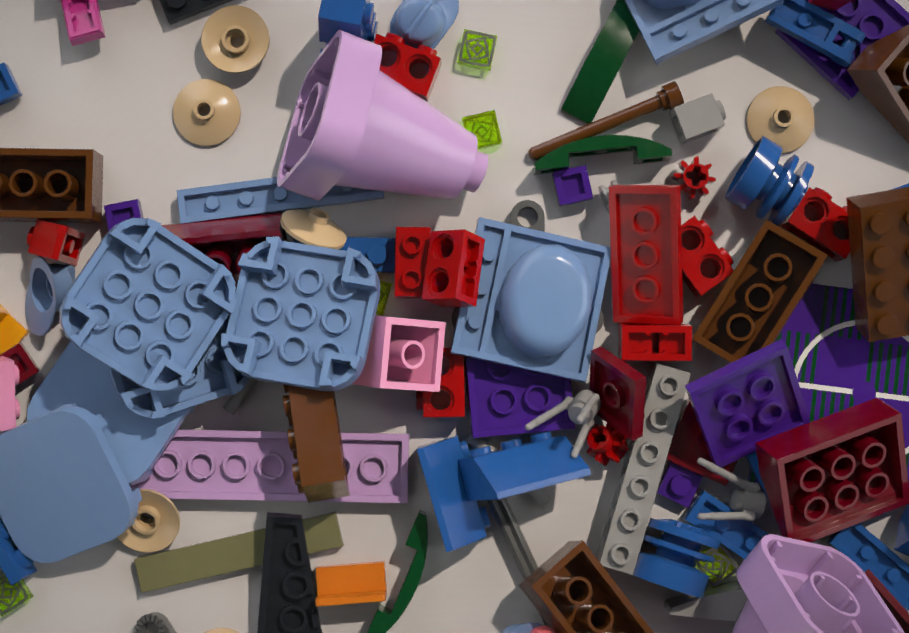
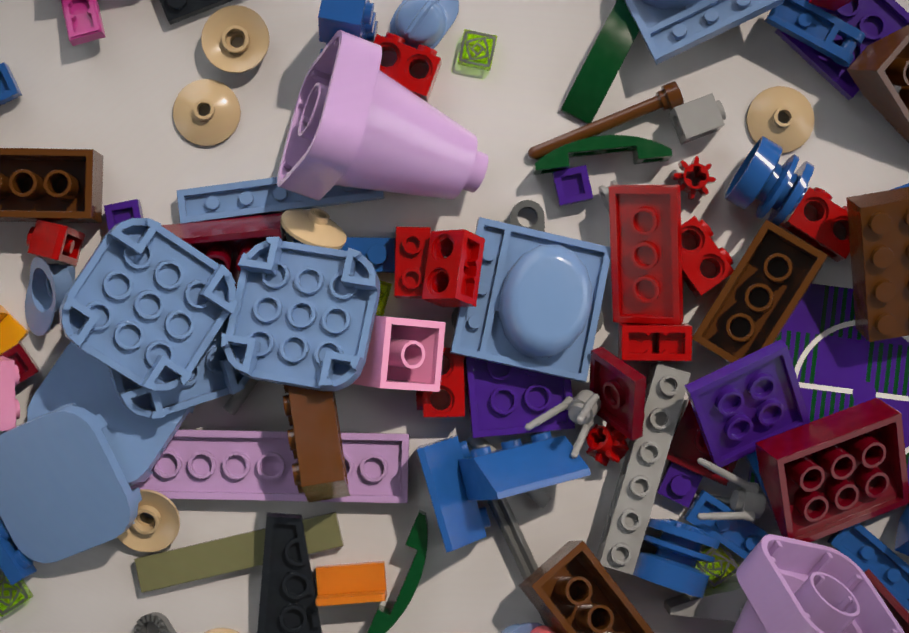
(485, 128): clear neon green tile -> none

